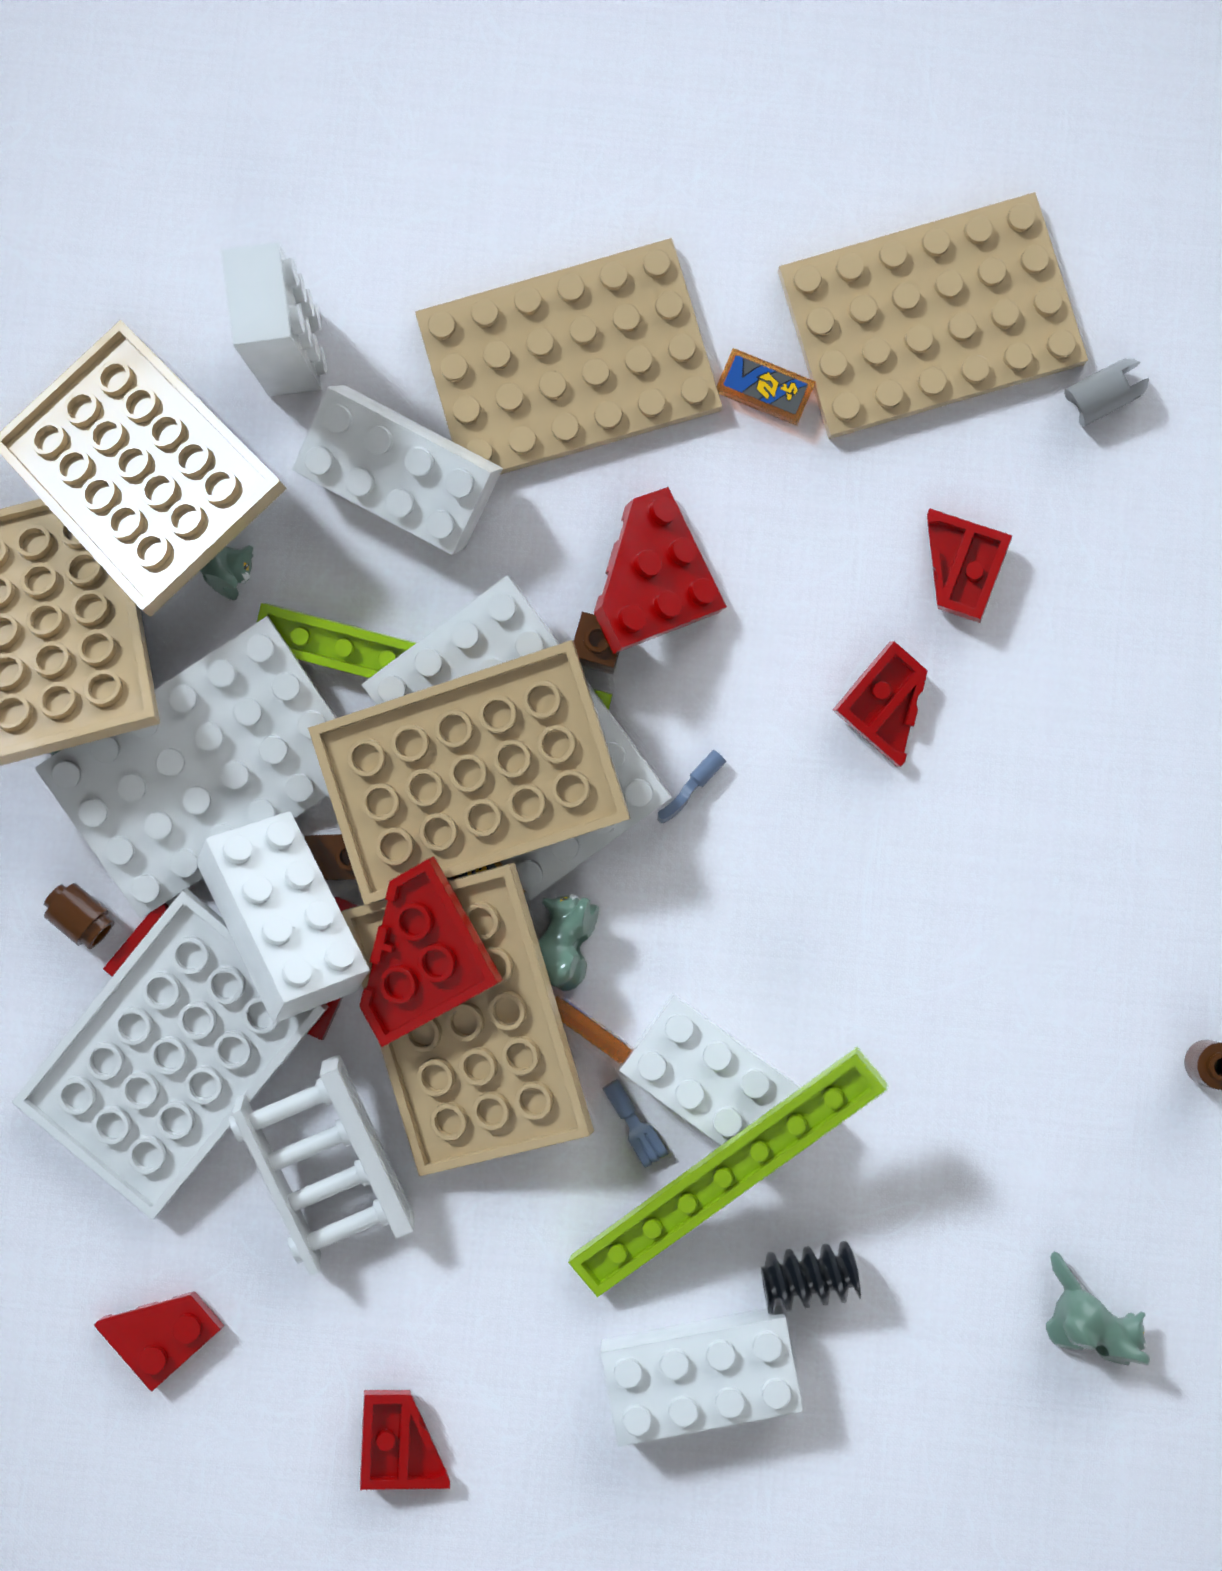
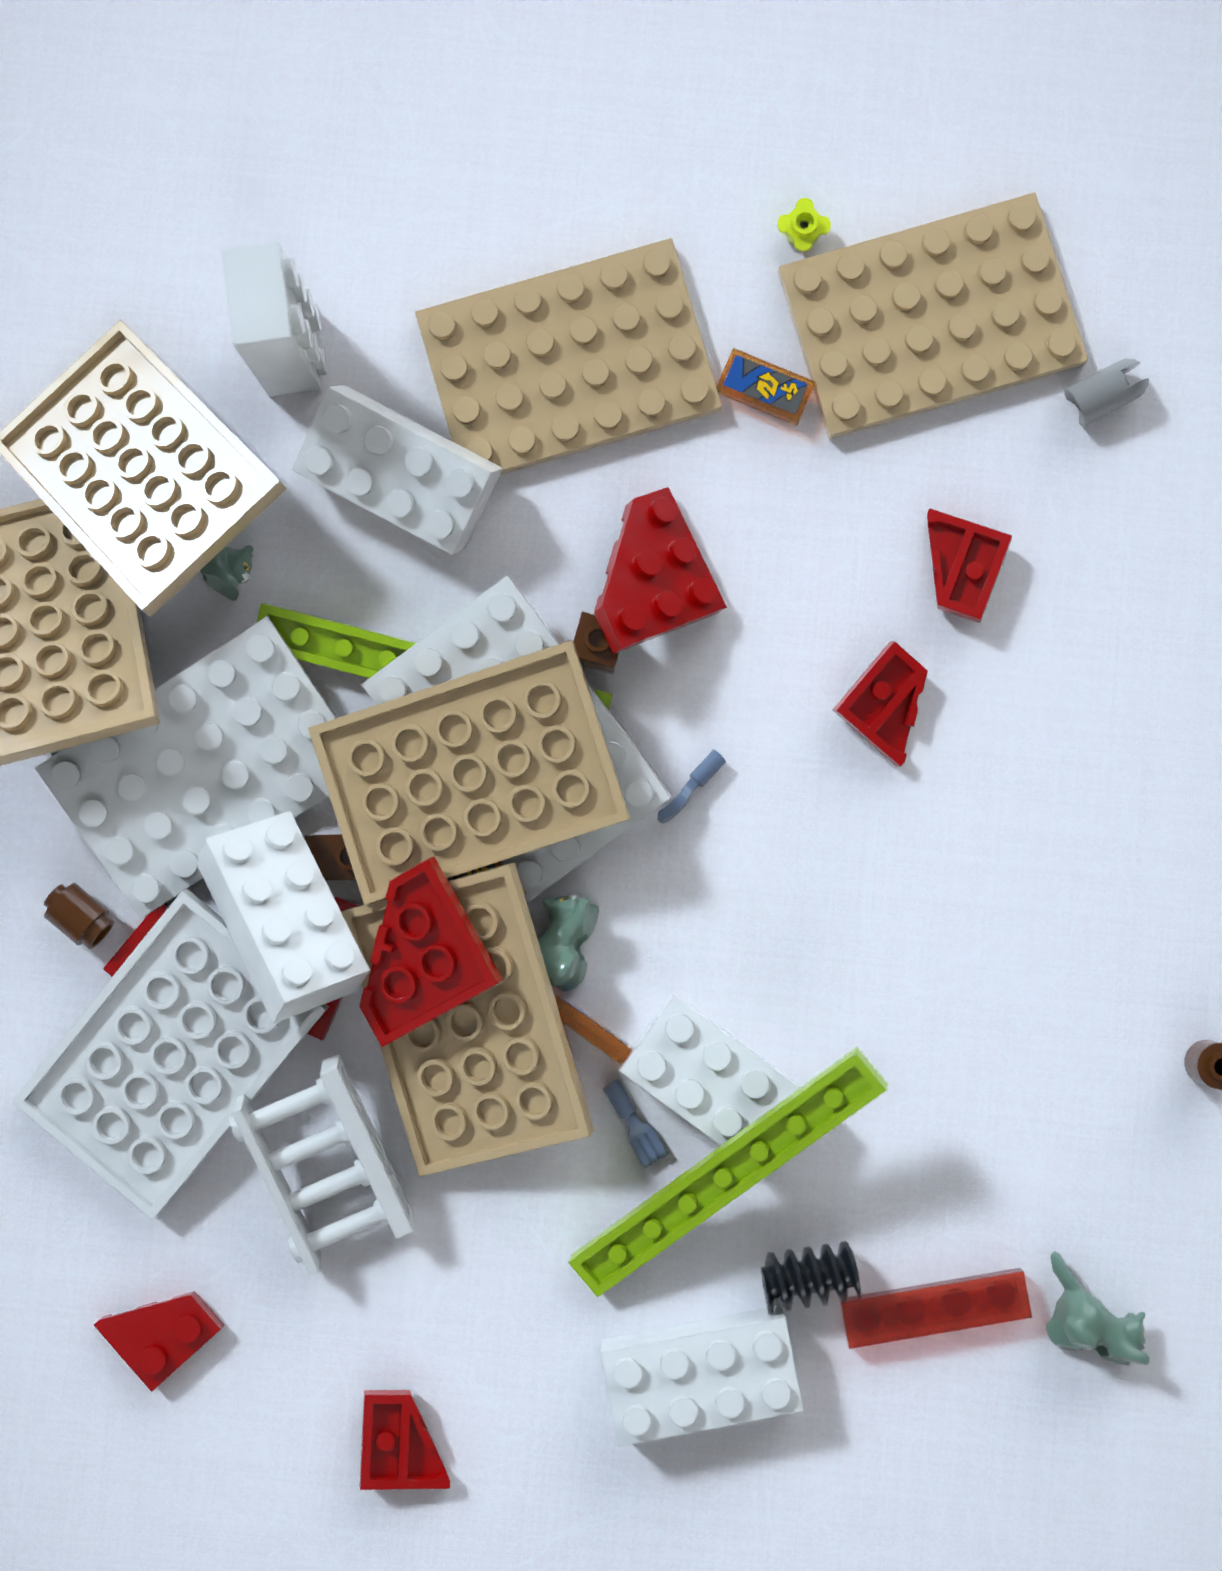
(803, 237): none -> neon yellow plate
(935, 1308): none -> clear red plate

